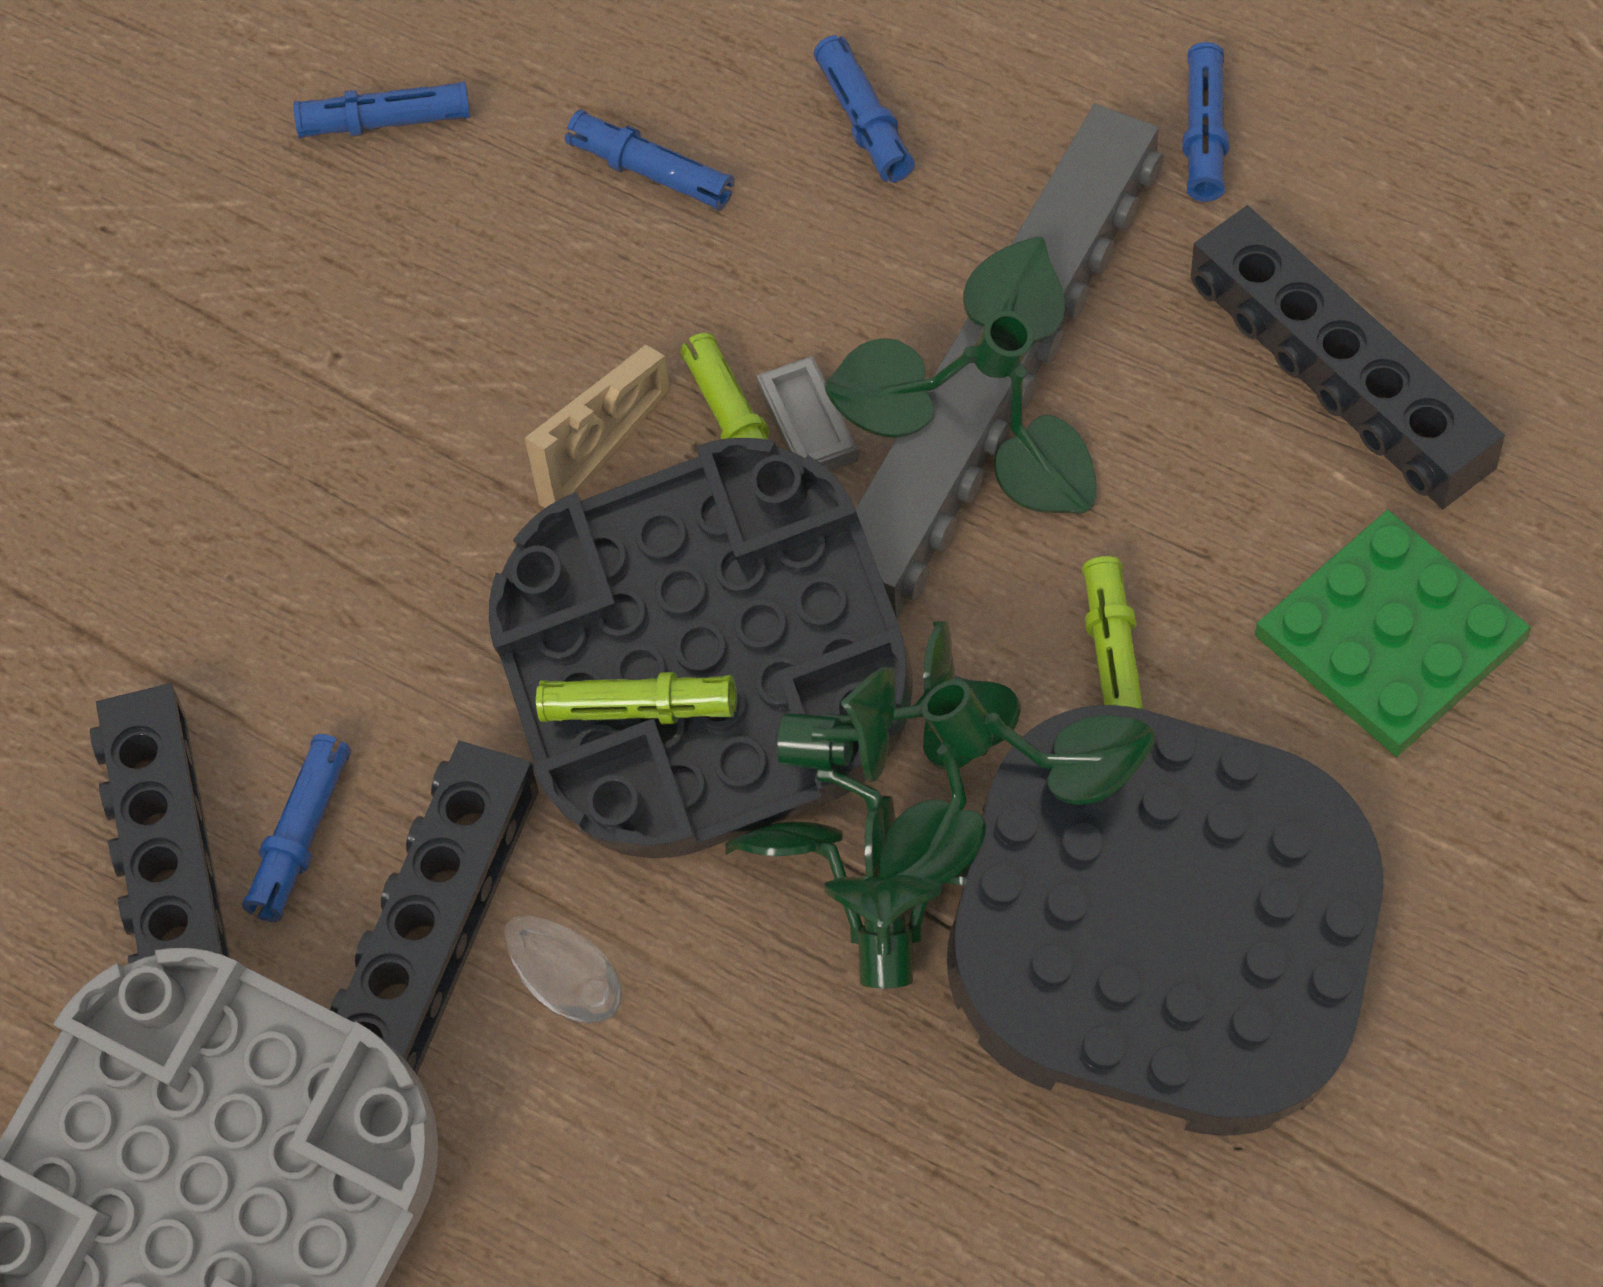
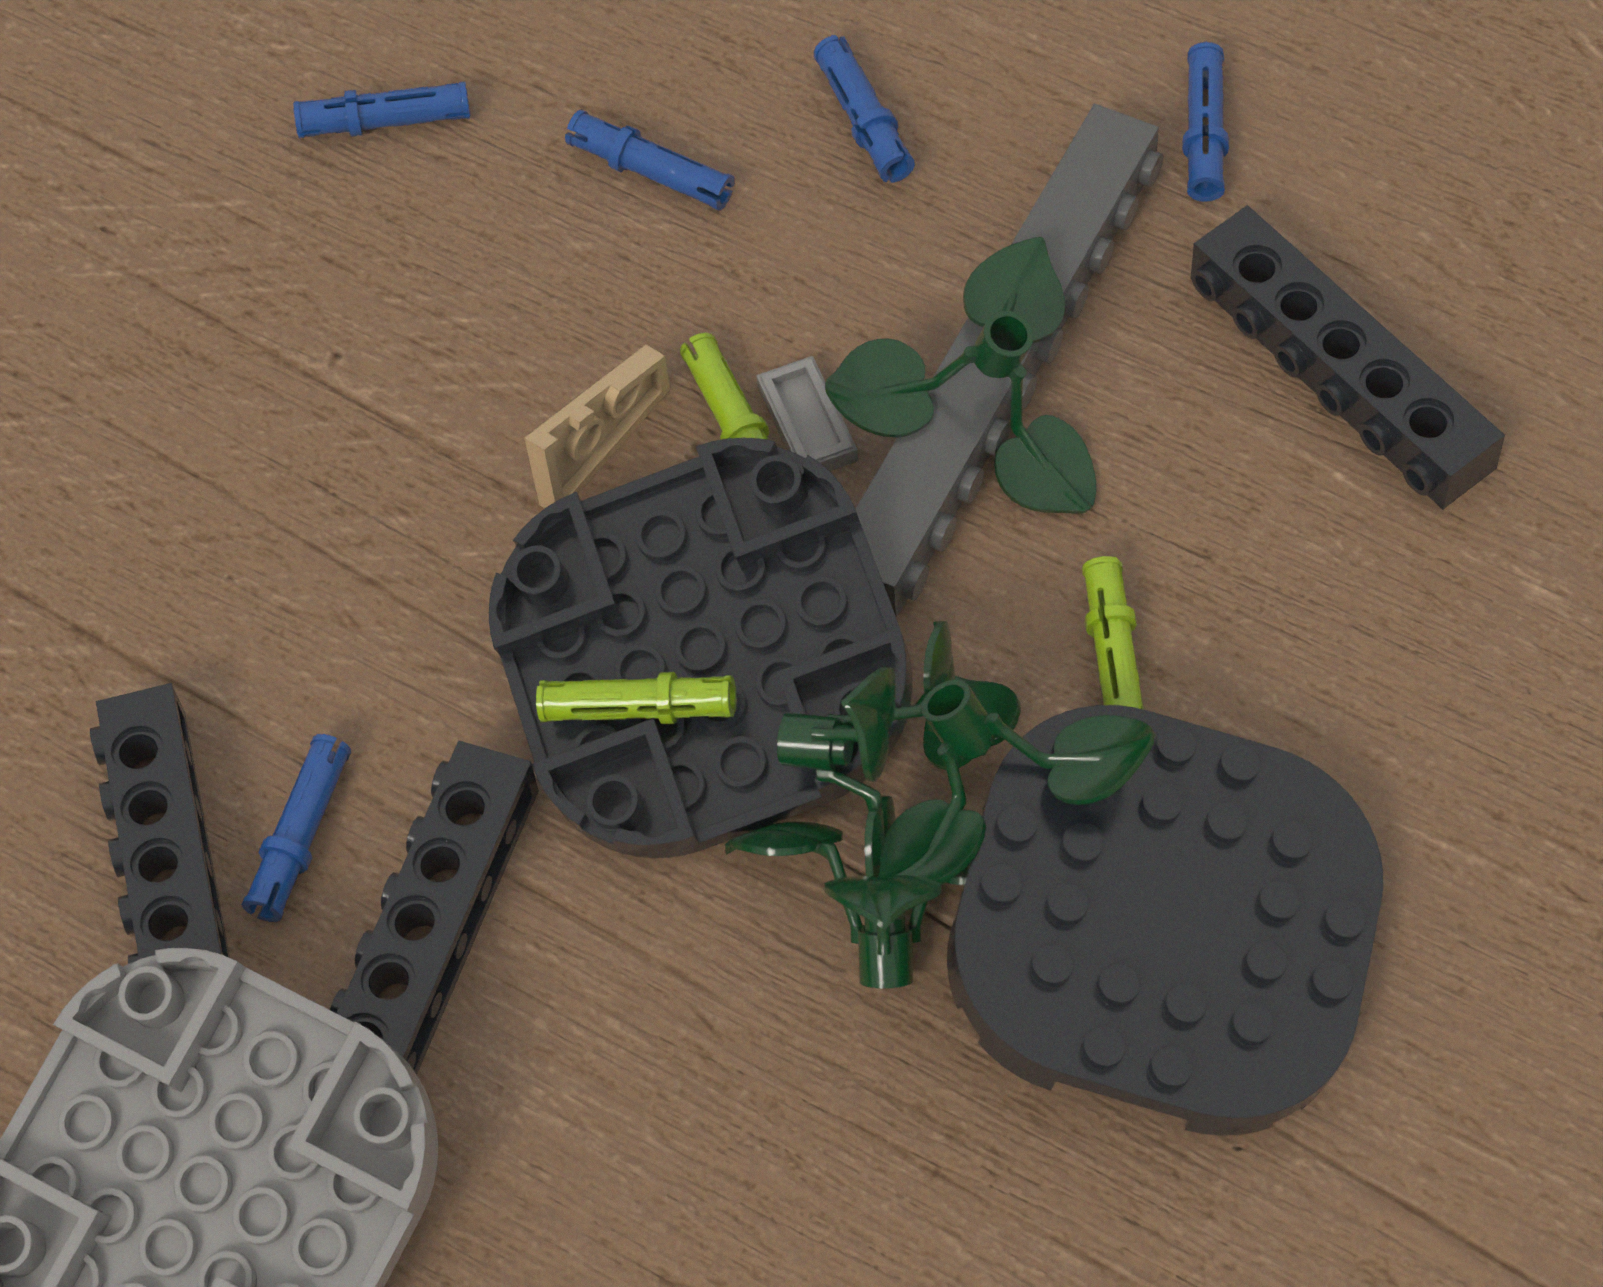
(563, 969): clear arm -> none
(1392, 632): green plate -> none

